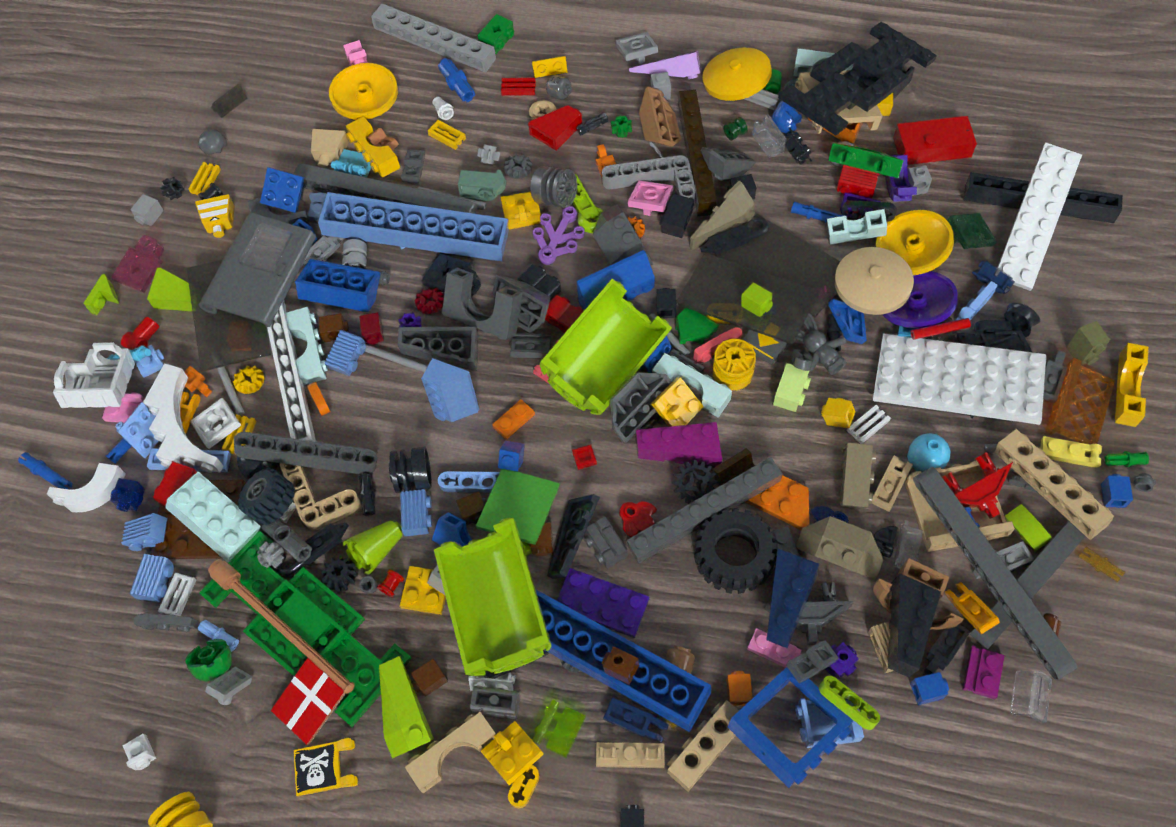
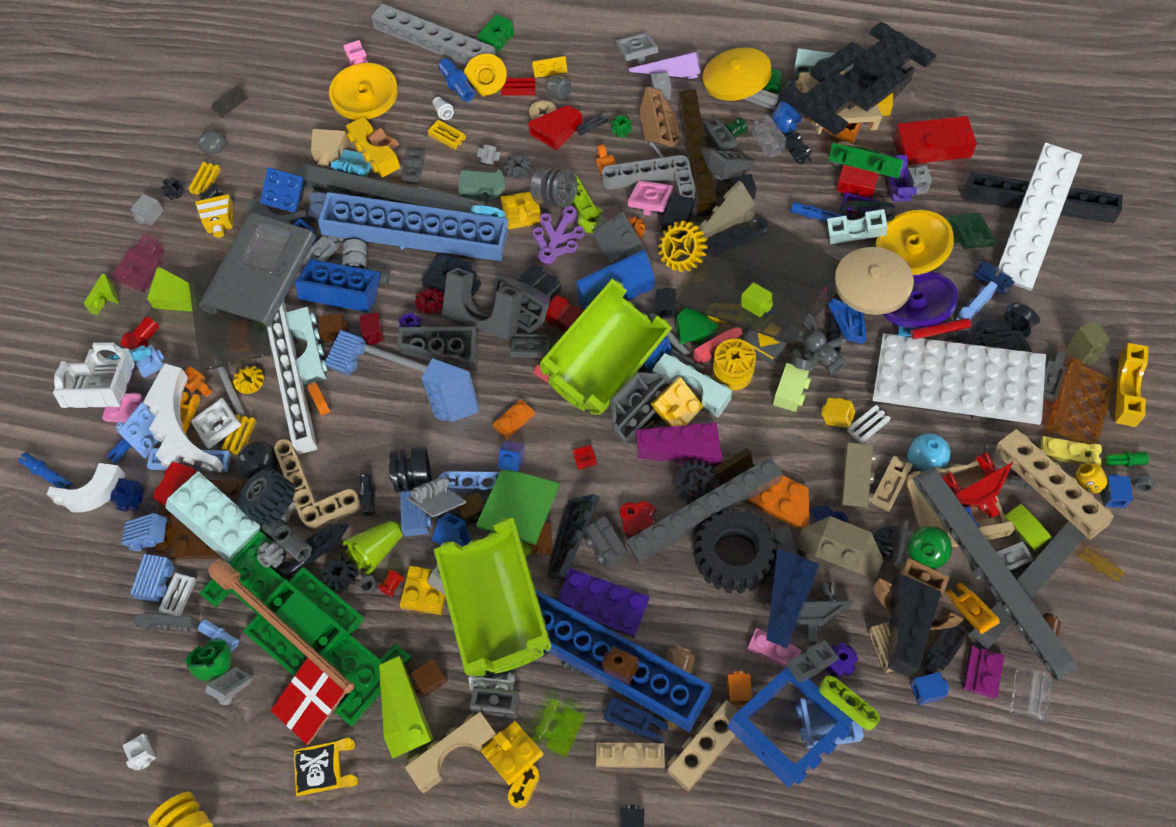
(296, 448): dark grey beam -> none
(435, 497): none -> light grey hinge
(486, 74): none -> yellow hat
(488, 211): none -> medium azure tile
(693, 235): none -> yellow gear
(720, 135): none -> dark grey hinge
(930, 546): none -> green cylinder
(1091, 477): none -> yellow head

